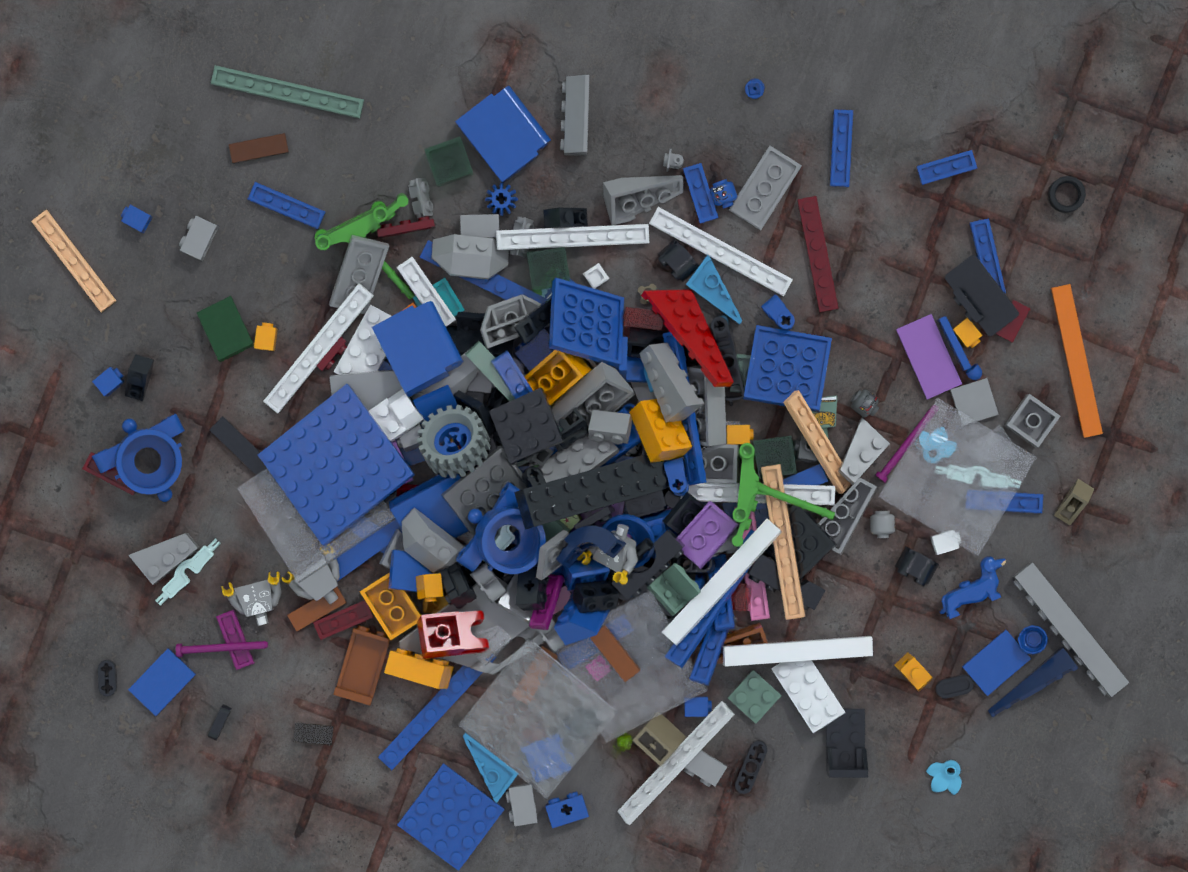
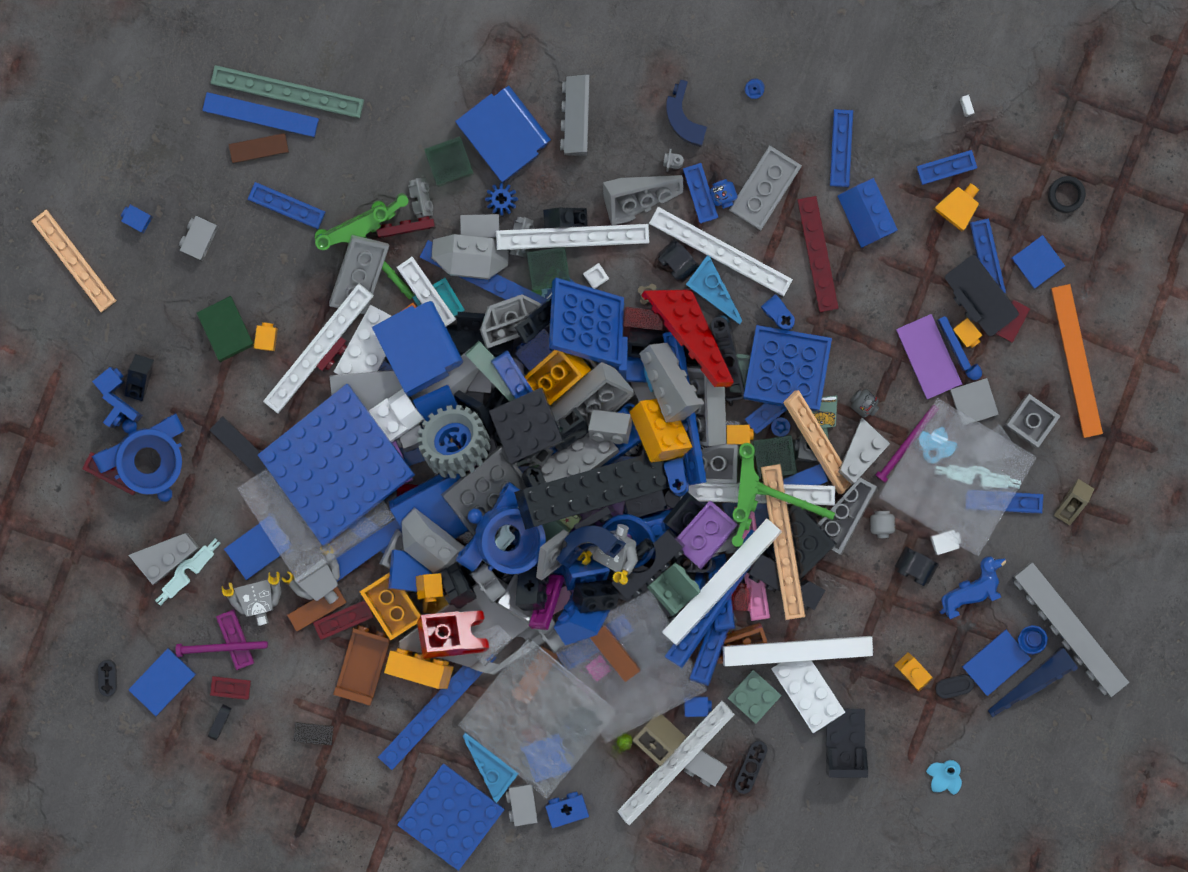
(120, 409): none -> blue bracket
(230, 687): none -> dark red plate
(252, 551): none -> blue tile
(260, 114): none -> blue tile
(683, 127): none -> dark blue arch
(764, 416): none -> blue plate
(780, 427): none -> blue tile
(867, 213): none -> blue slope
(959, 206): none -> light orange torso
(966, 106): none -> white tile
(1038, 262): none -> blue tile

